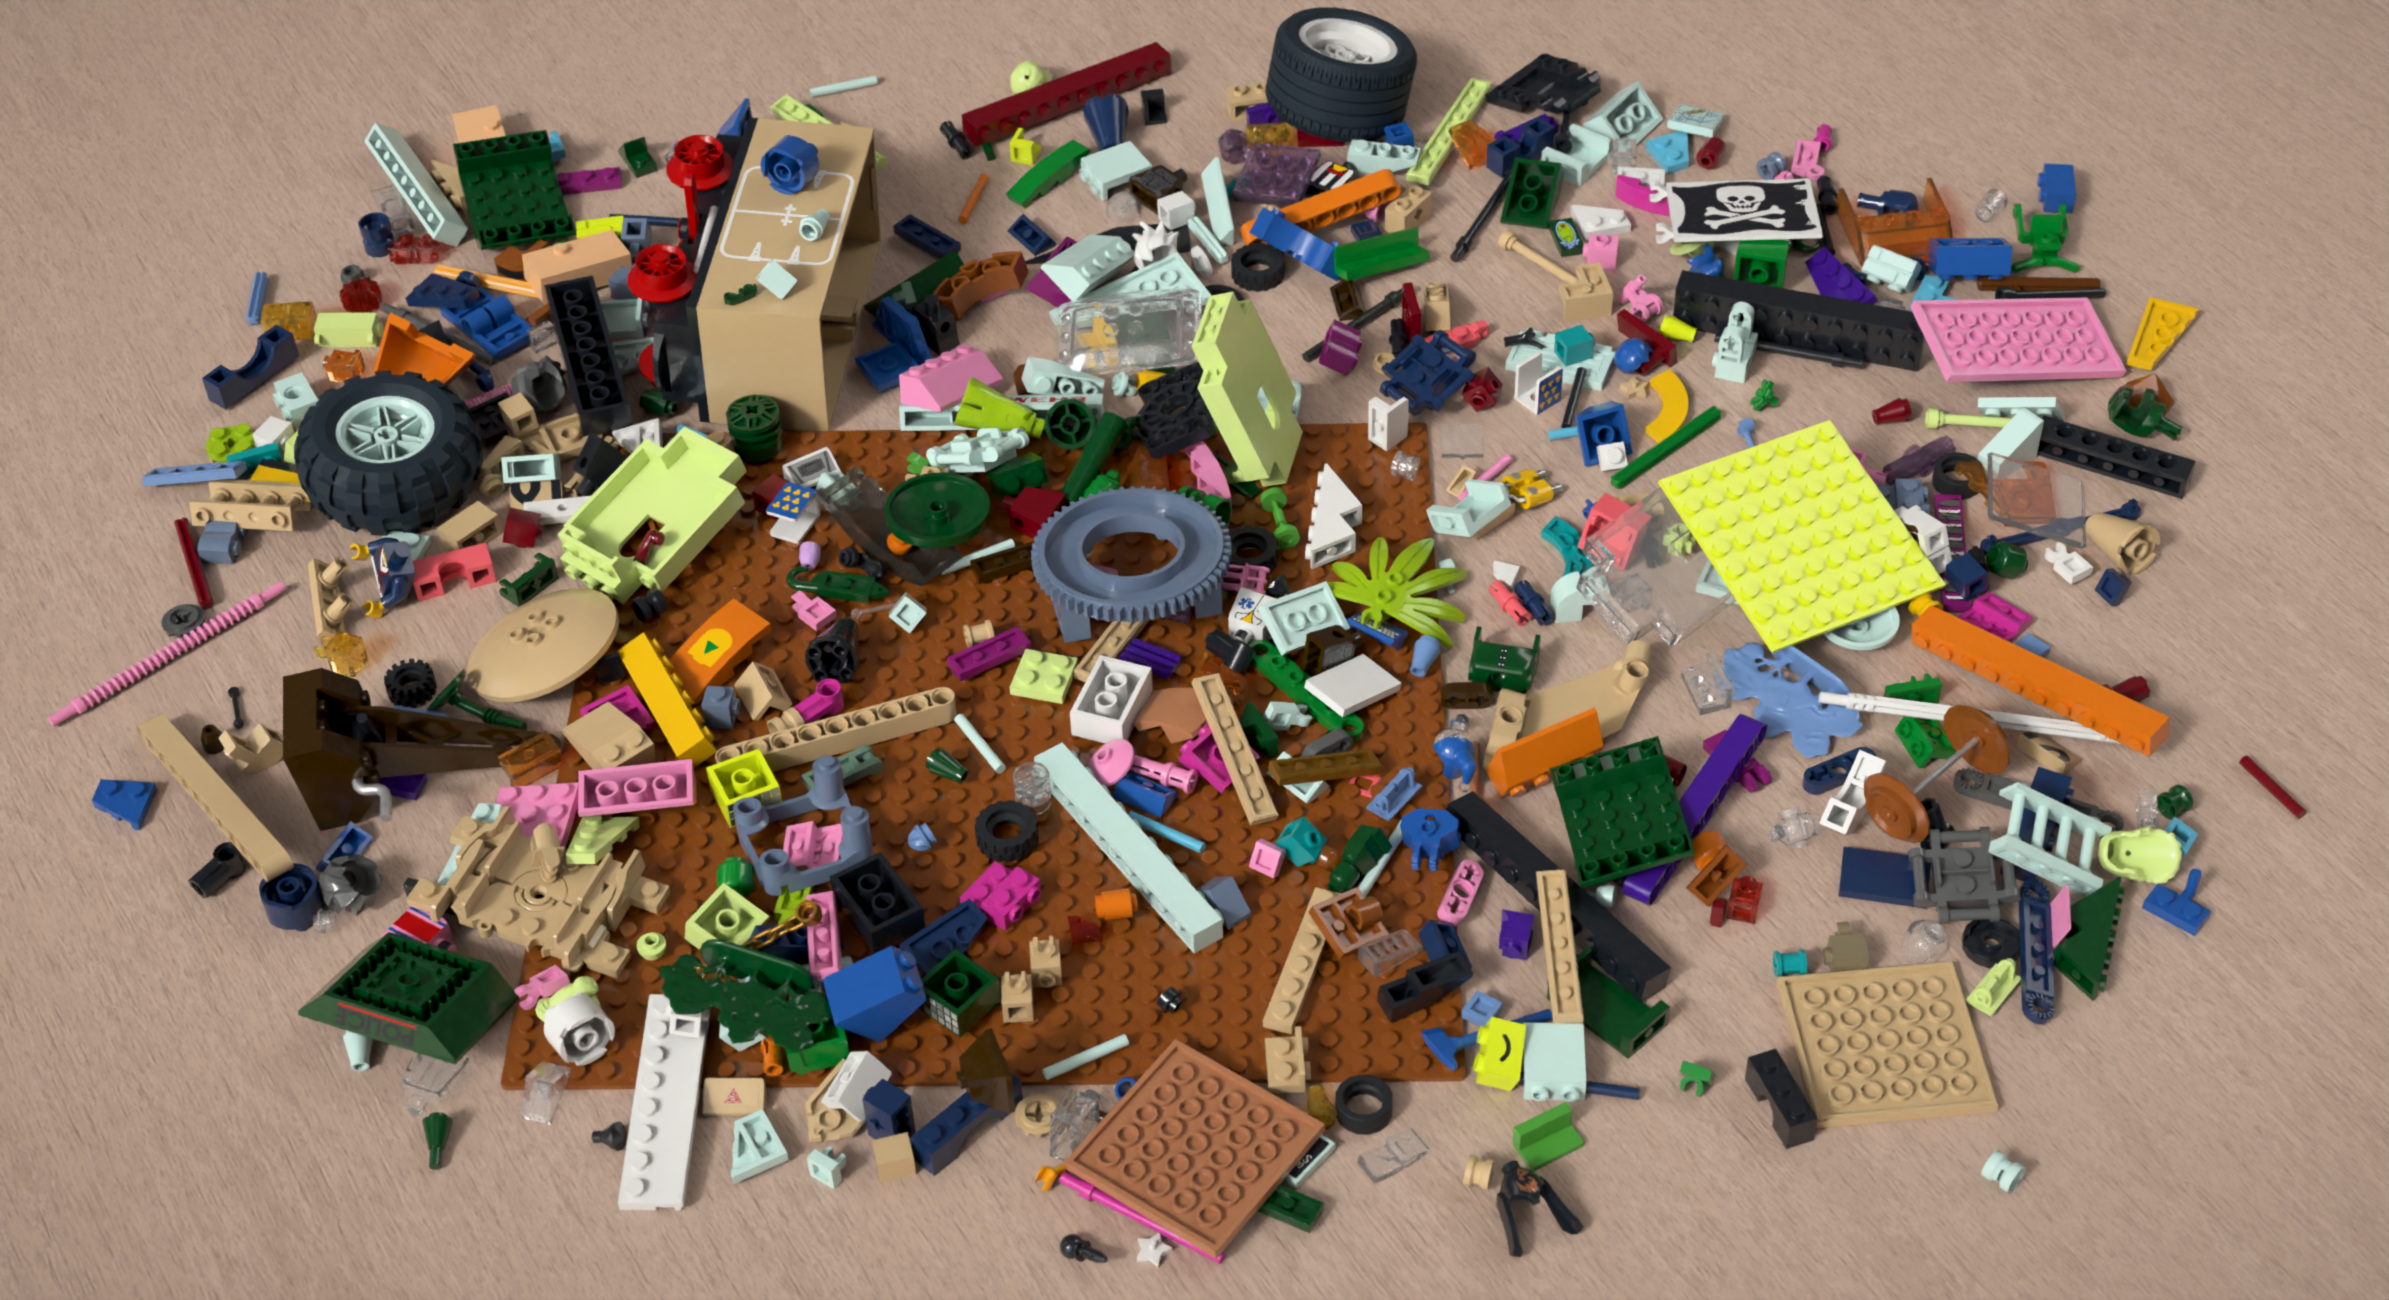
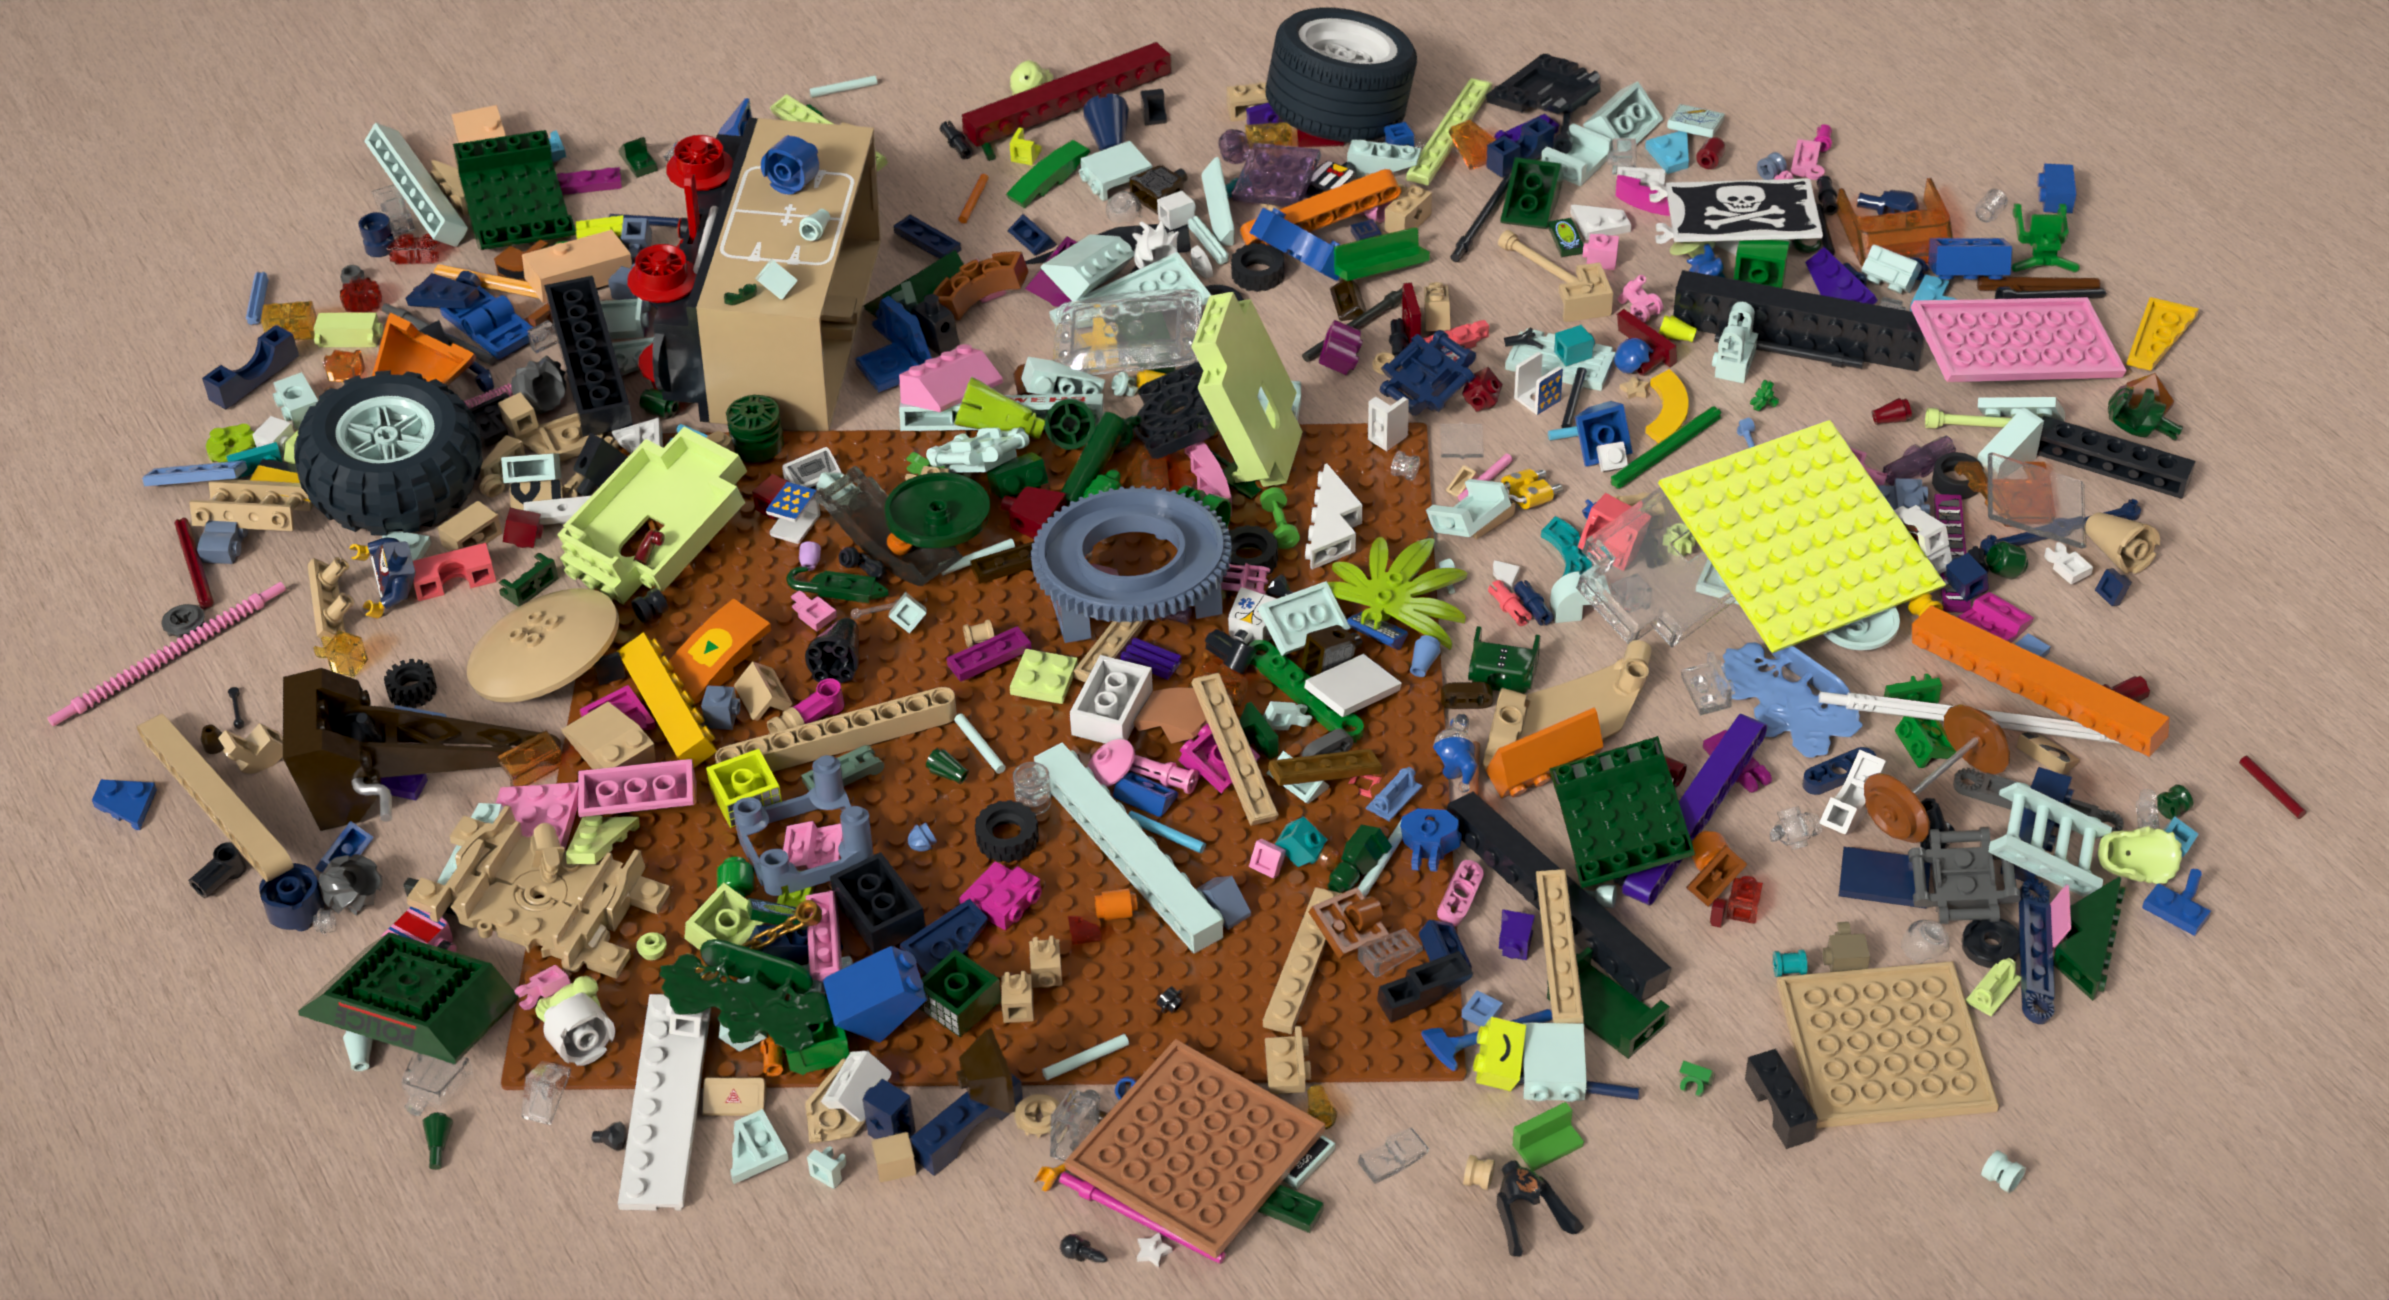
(454, 697): dark green dish -> none
(771, 912): none -> dark green tile
(1363, 1123): black tyre -> none

